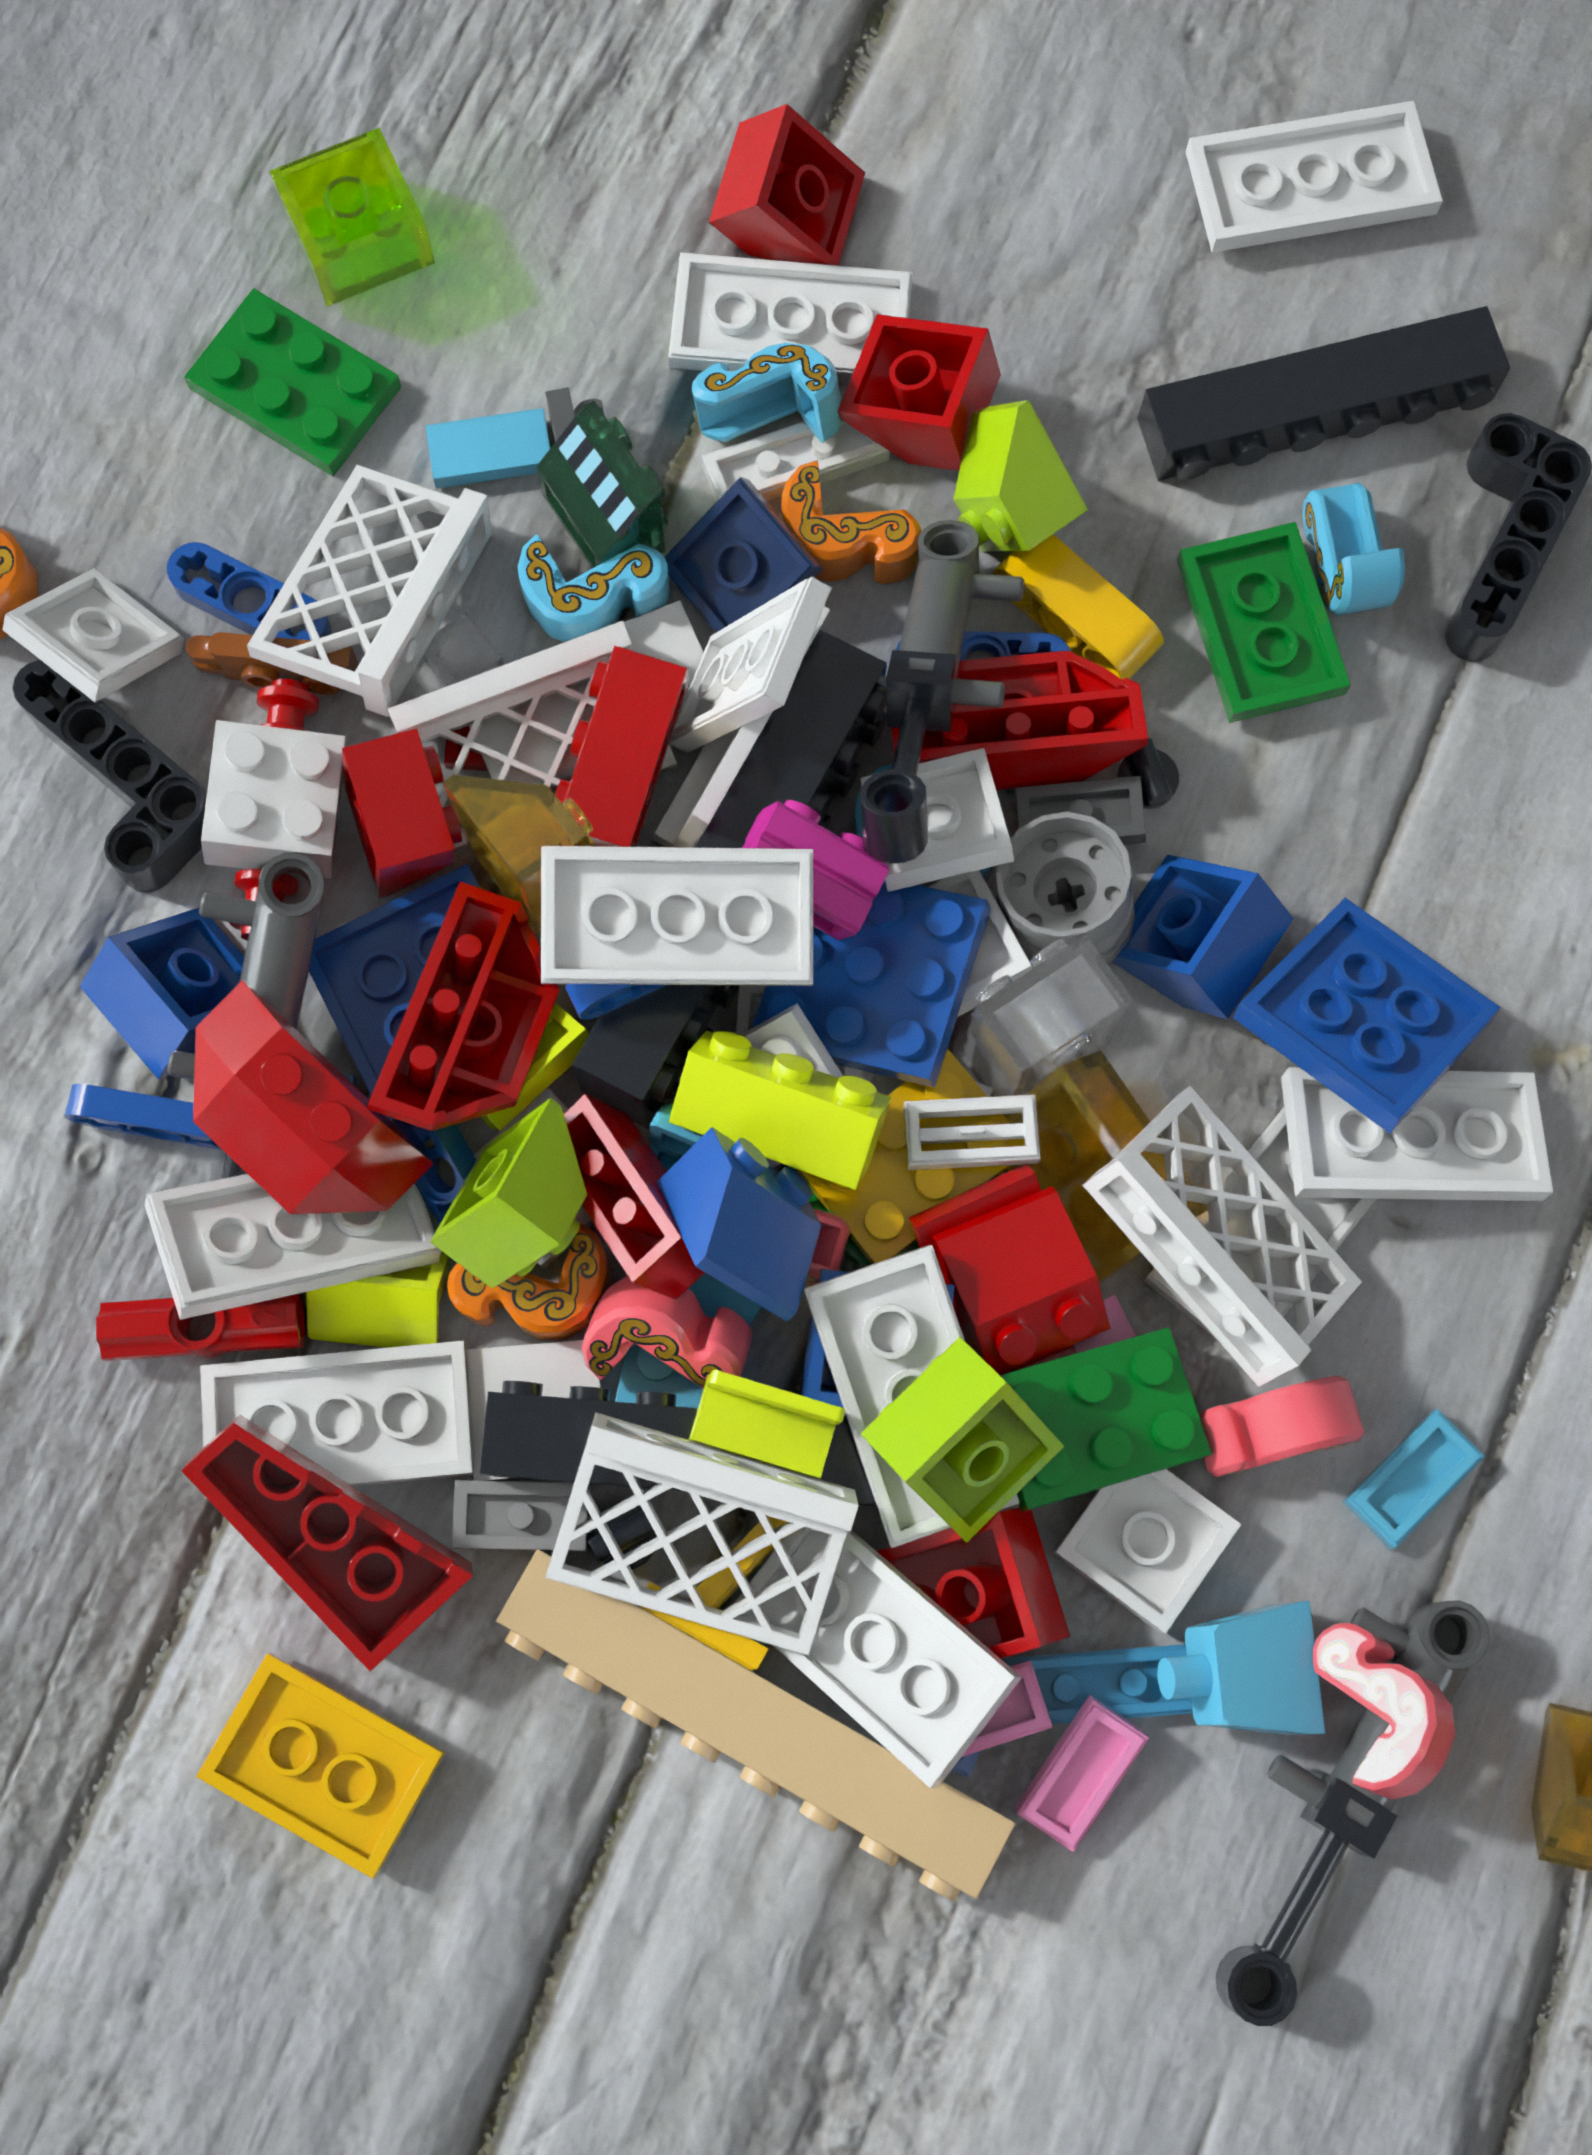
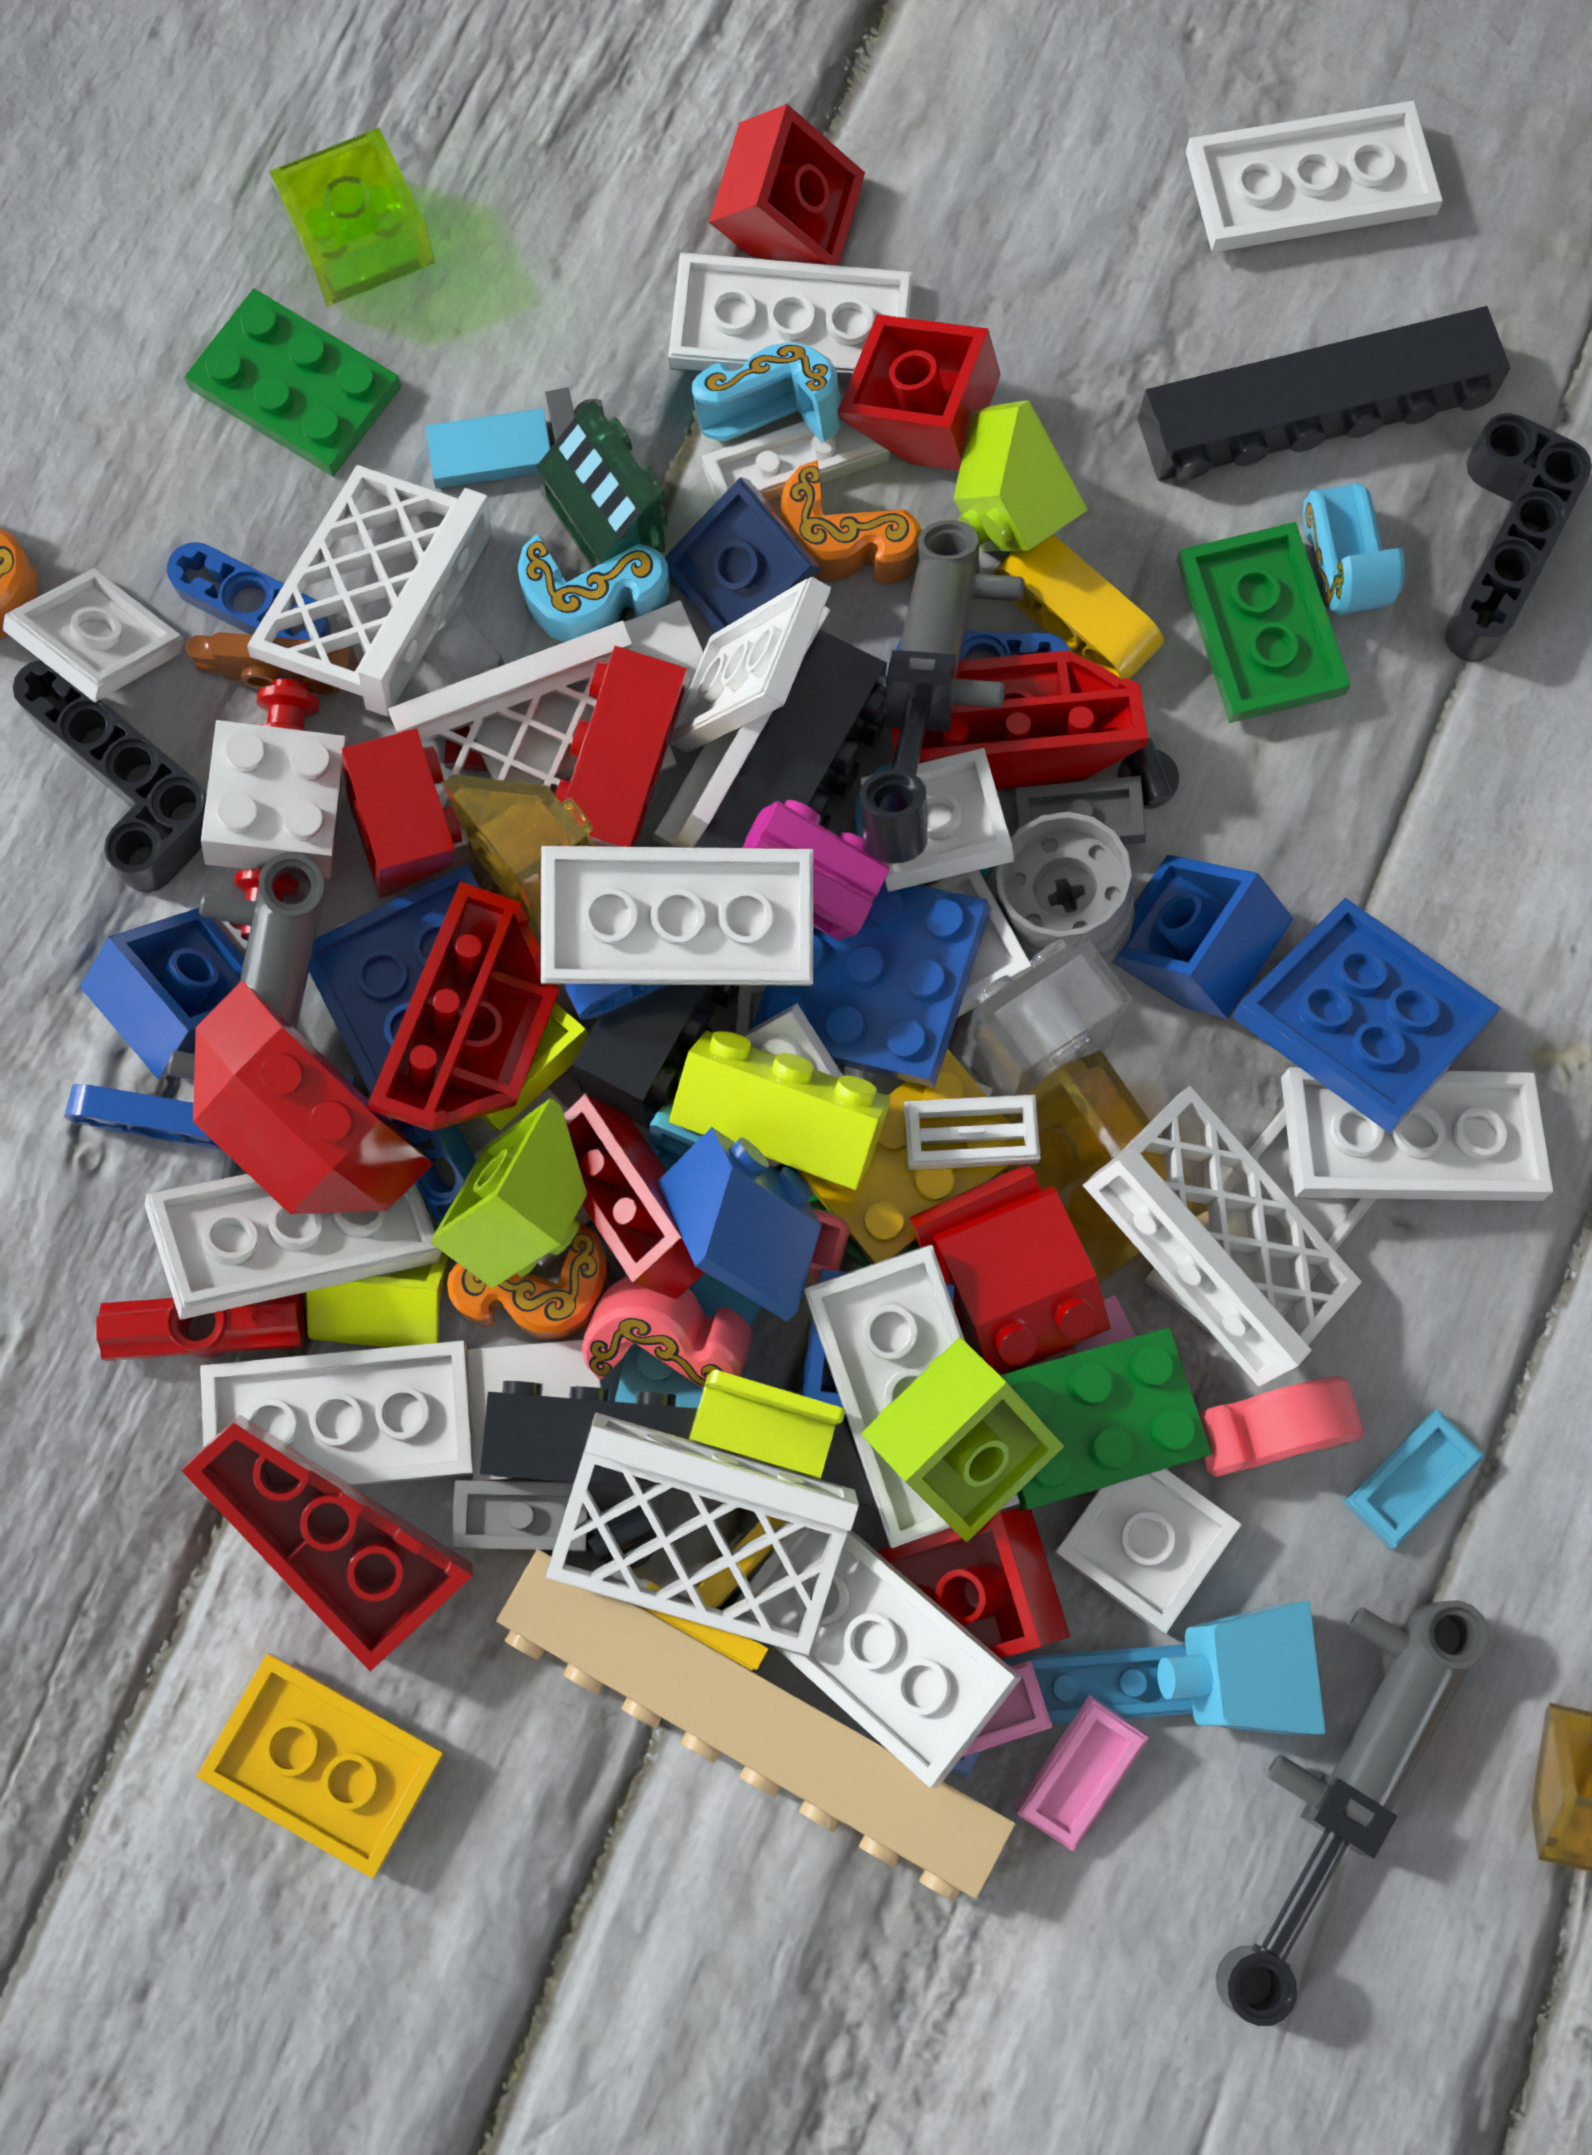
(1416, 1709): coral animal -> none

